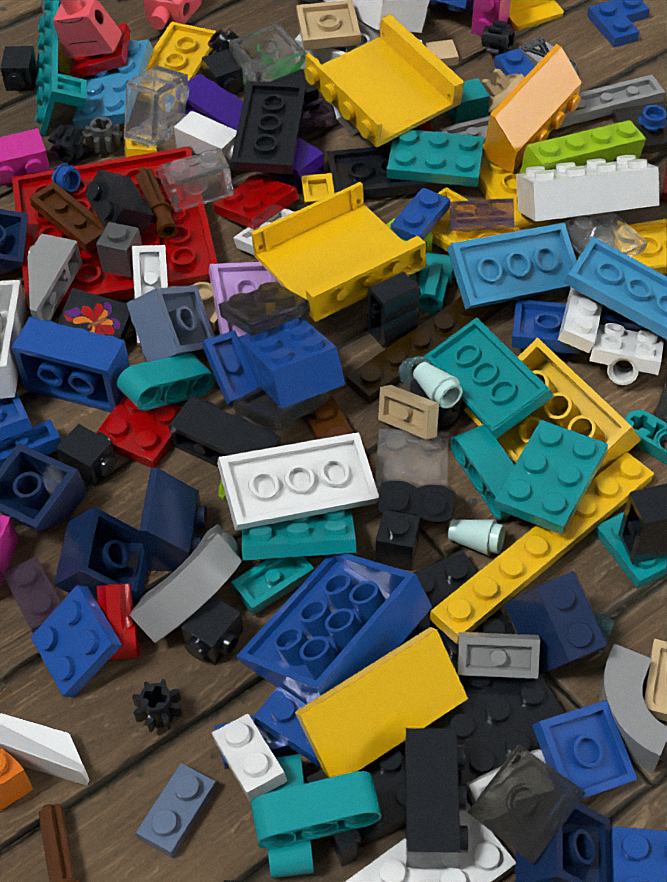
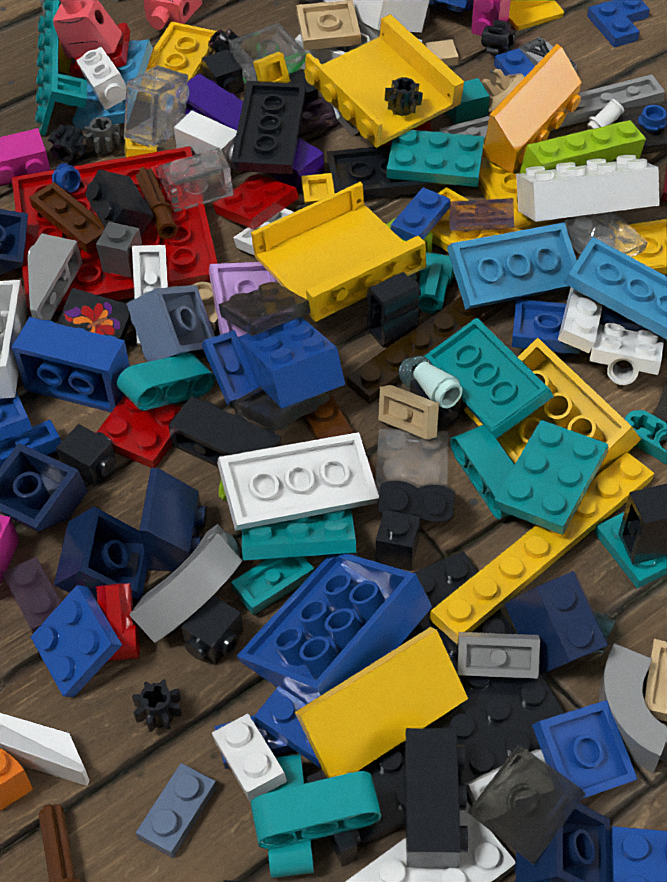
(19, 68): black brick -> none
(103, 77): none -> white brick
(272, 68): none -> yellow plate
(403, 96): none -> black gear
(479, 535): light aqua cone -> none
(607, 115): none -> white pin

